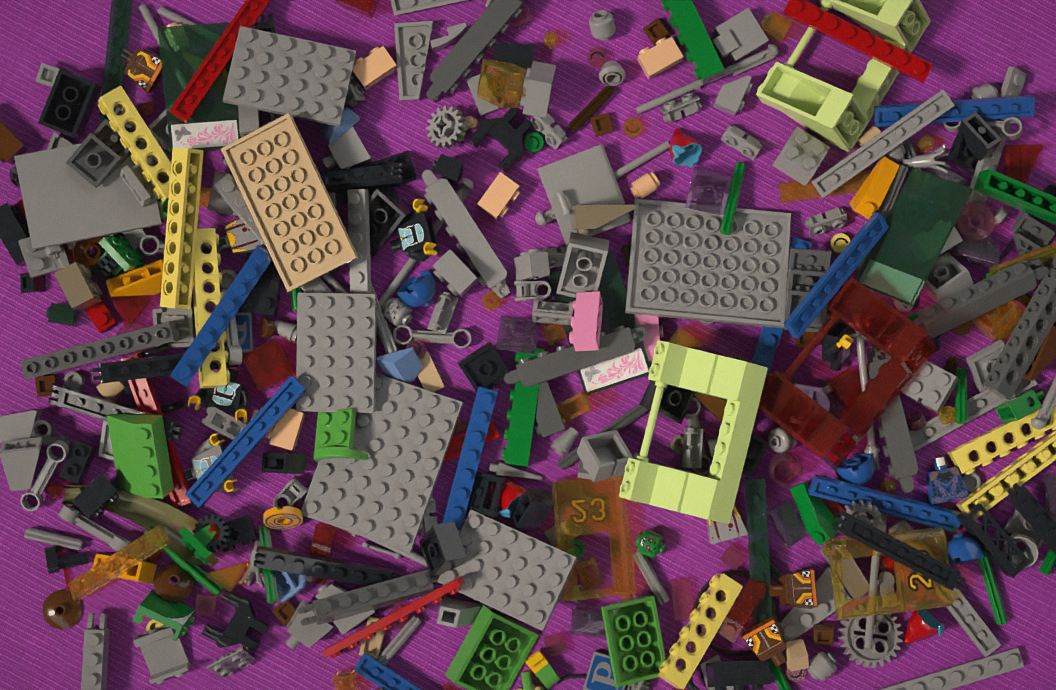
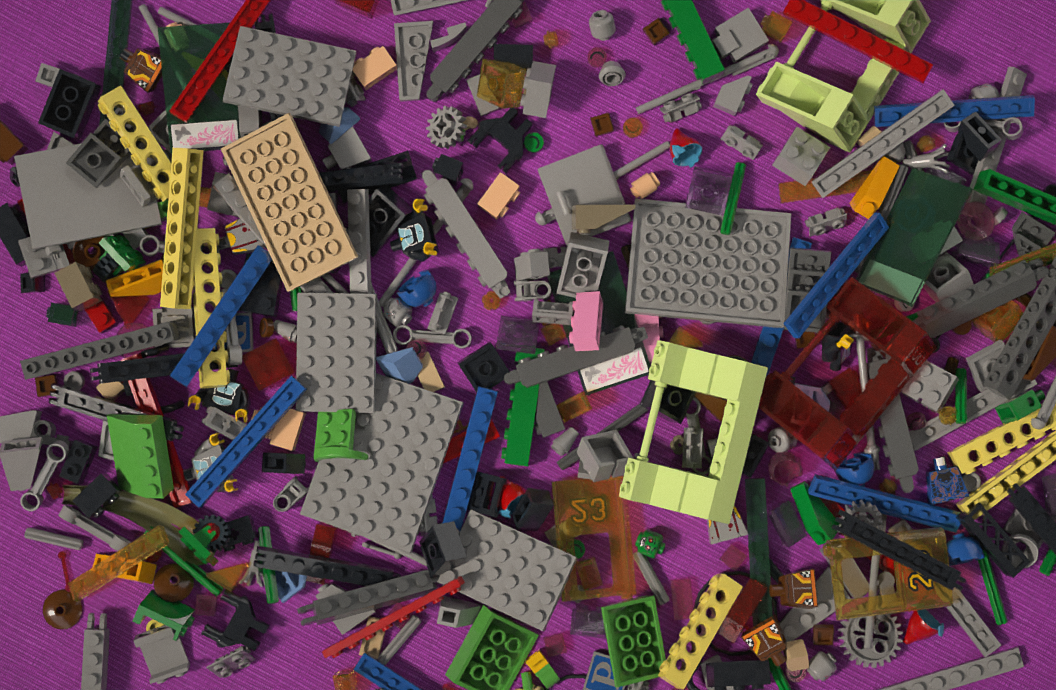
(54, 563): black piece -> none
(284, 518): light orange tile -> none
(285, 611): reddish brown tile -> none
(305, 634): light grey torso -> none
(455, 273): light grey piece -> none
(505, 470): light grey piece -> none
(553, 136): light grey hinge -> none
(591, 108): dark brown axle -> none
(660, 57): light nougat brick -> none
(839, 242): light yellow tile -> none
(1020, 161): clear red wing -> none

